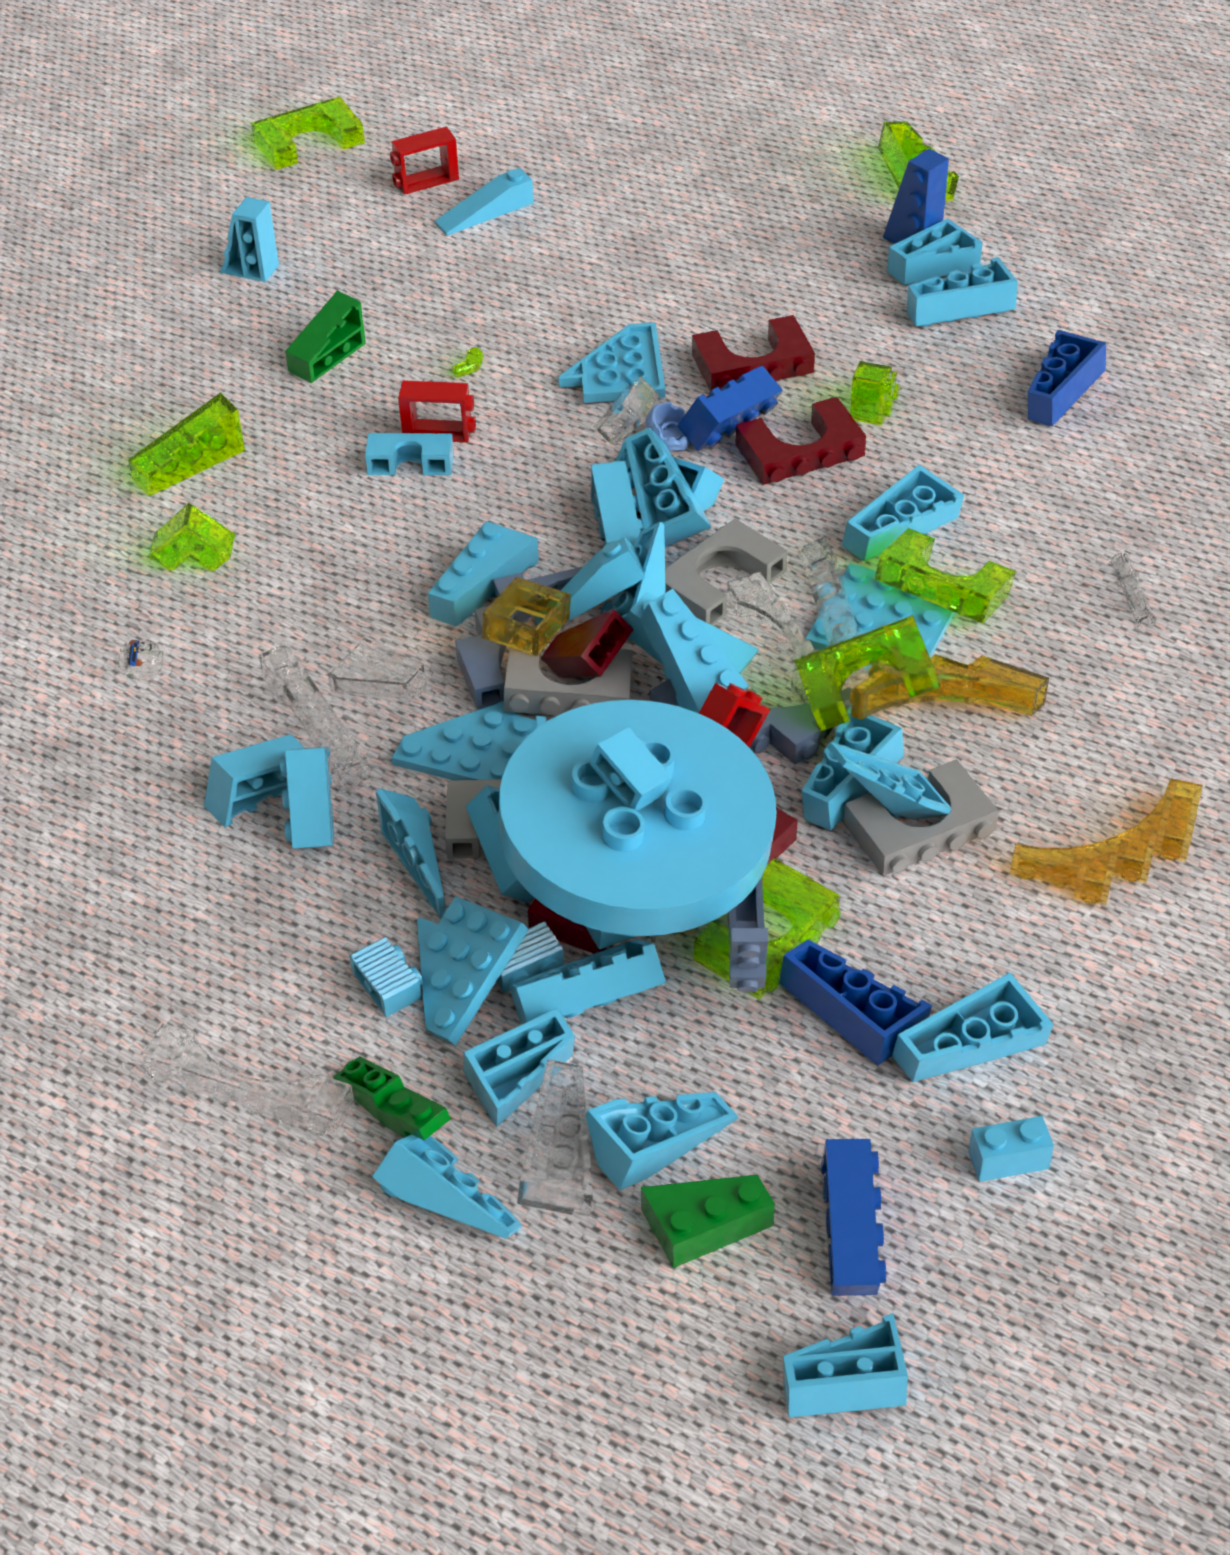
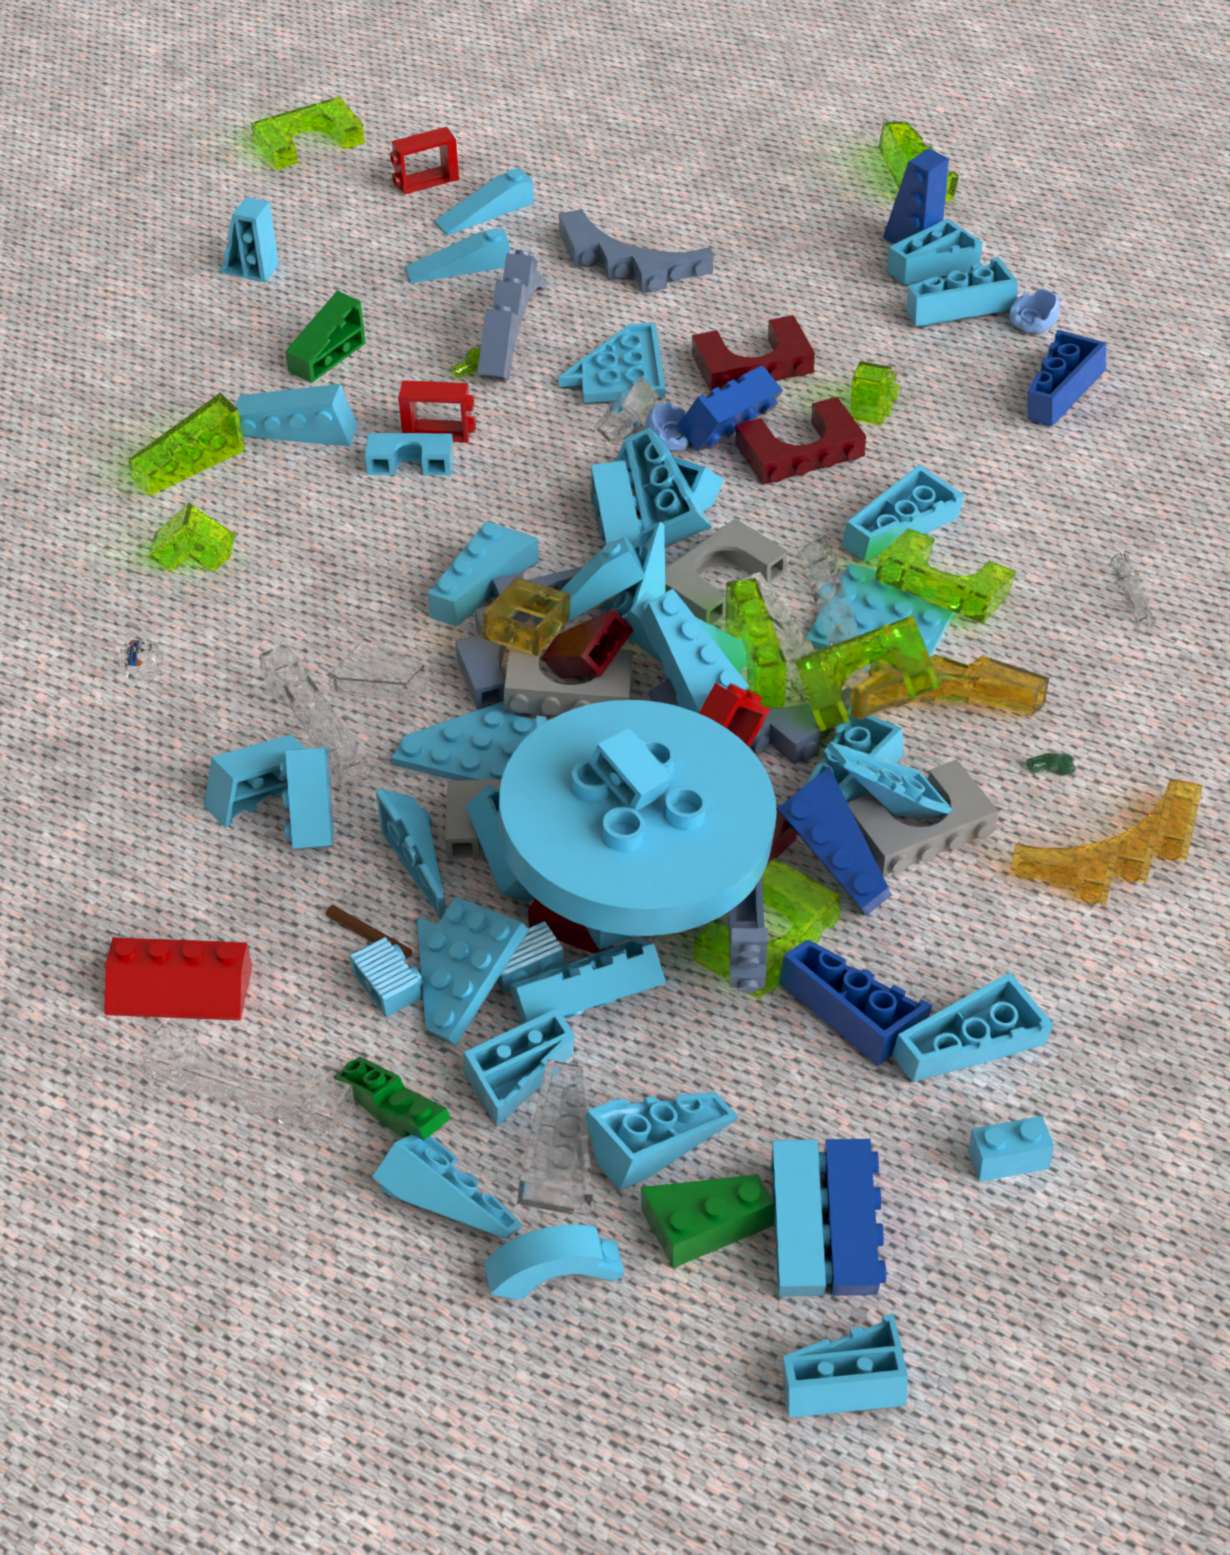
(177, 978): none -> red slope
(299, 415): none -> medium azure wedge
(362, 928): none -> reddish brown bar
(471, 255): none -> medium azure wedge
(504, 320): none -> sand blue arch
(548, 1254): none -> medium azure arch
(619, 260): none -> sand blue arch
(750, 622): none -> clear neon green arch
(798, 1218): none -> medium azure wedge
(831, 832): none -> blue wedge
(1035, 311): none -> light blue hair
(1051, 760): none -> clear green arm

